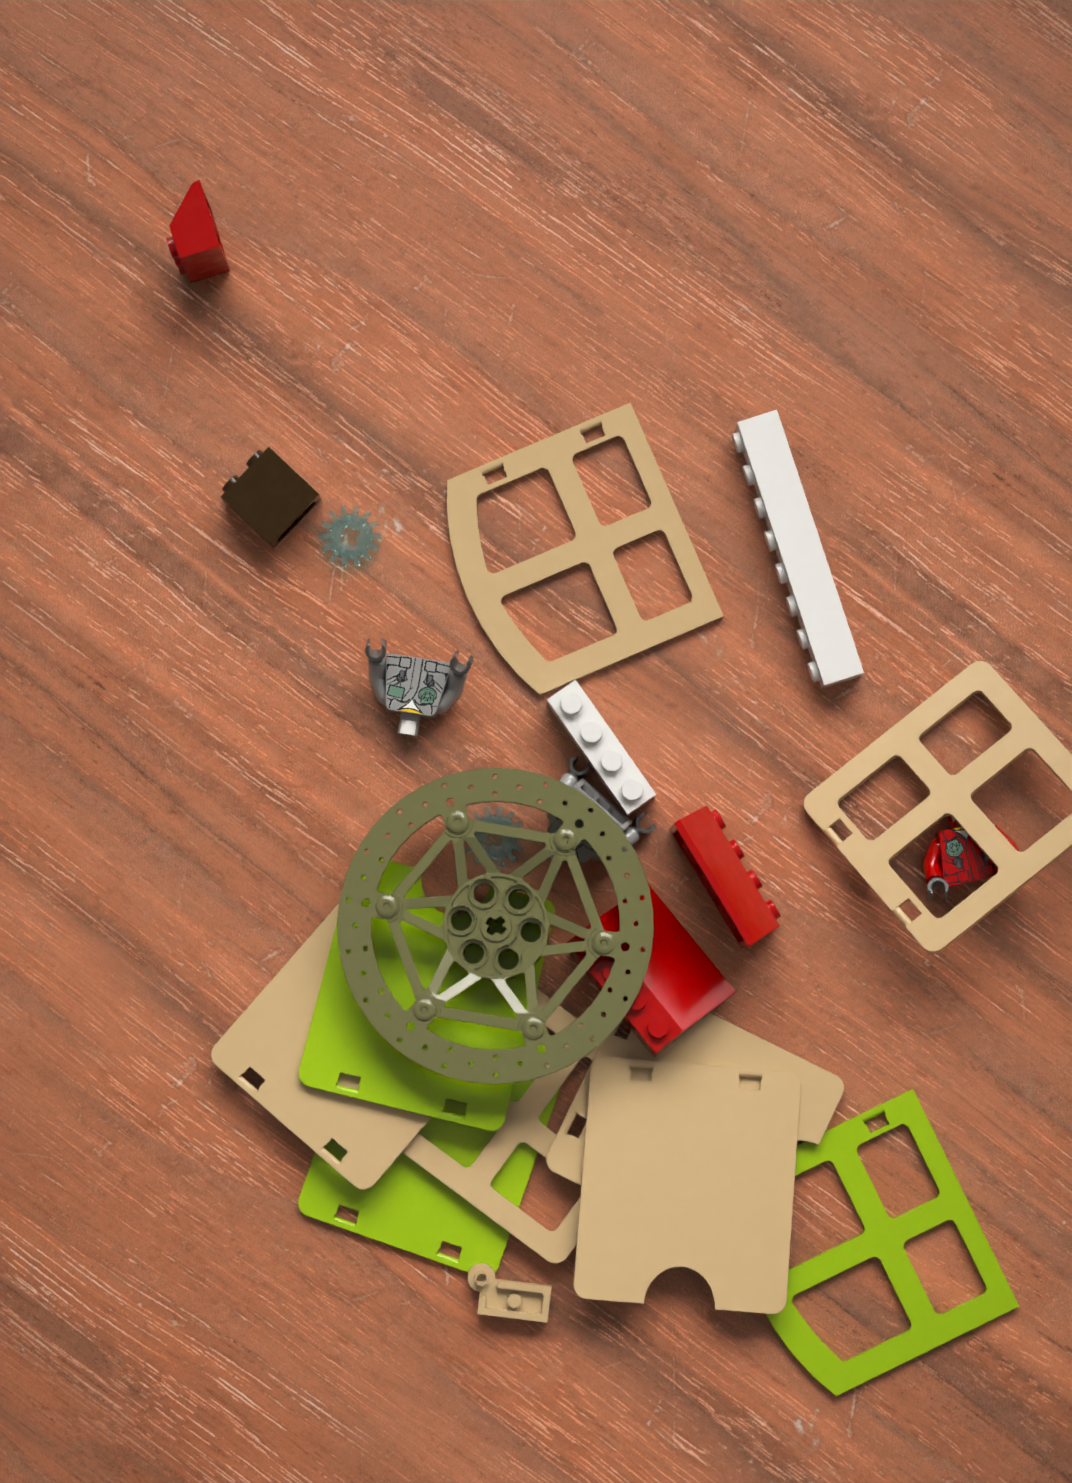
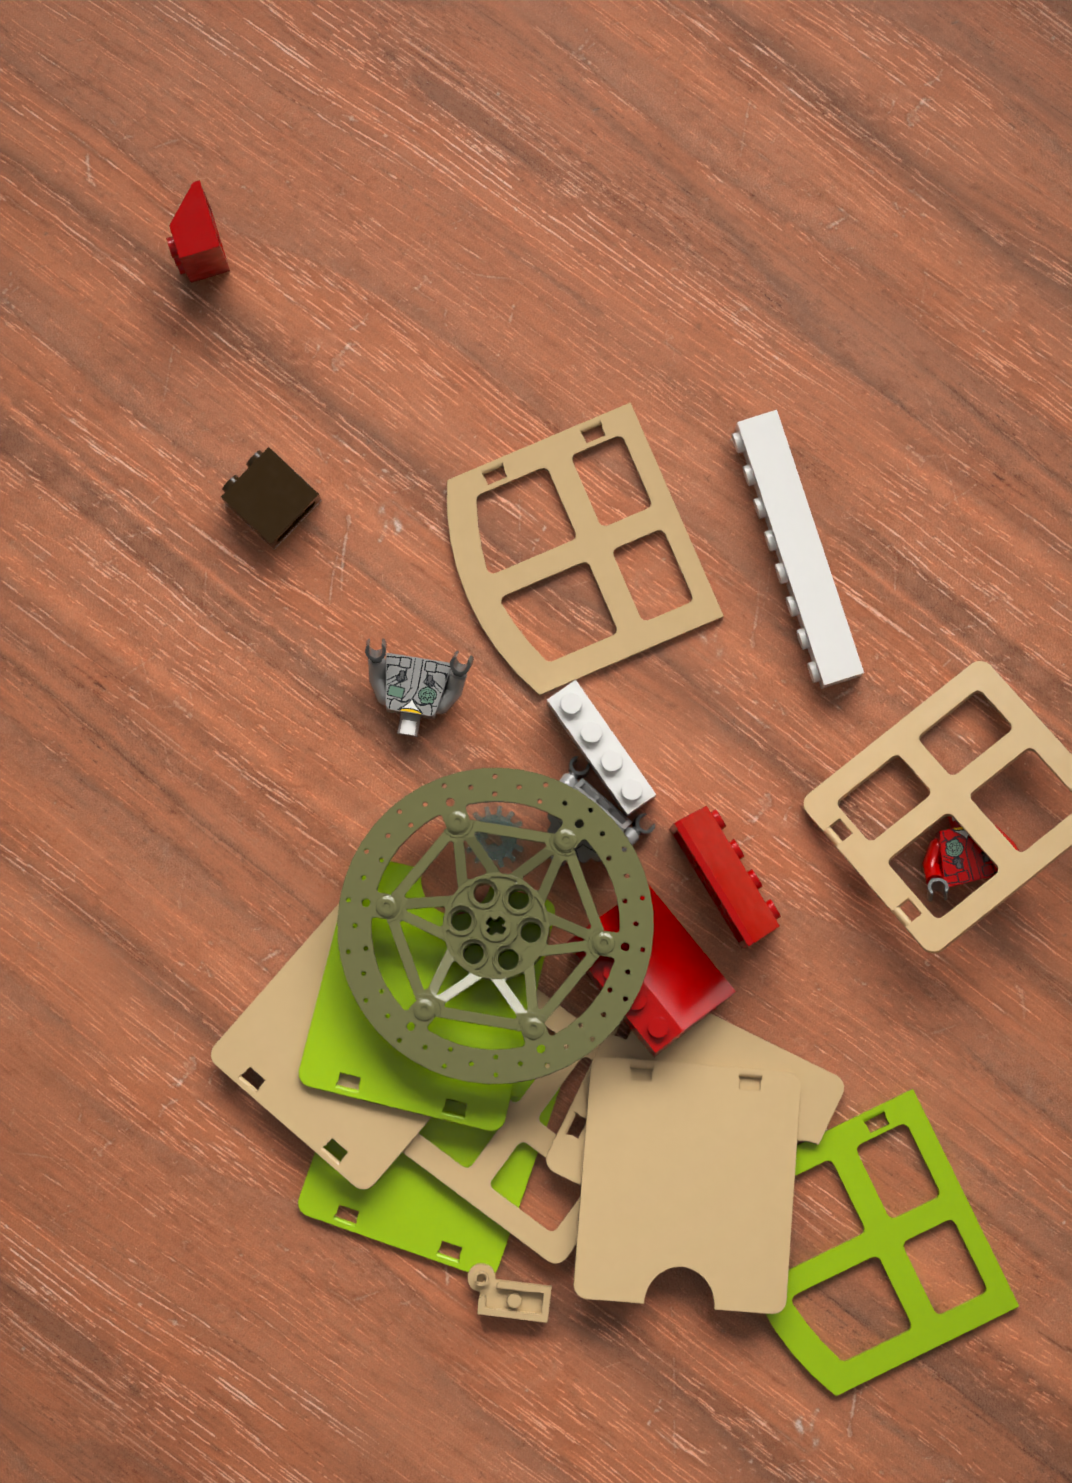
(345, 549): clear light blue gear -> none

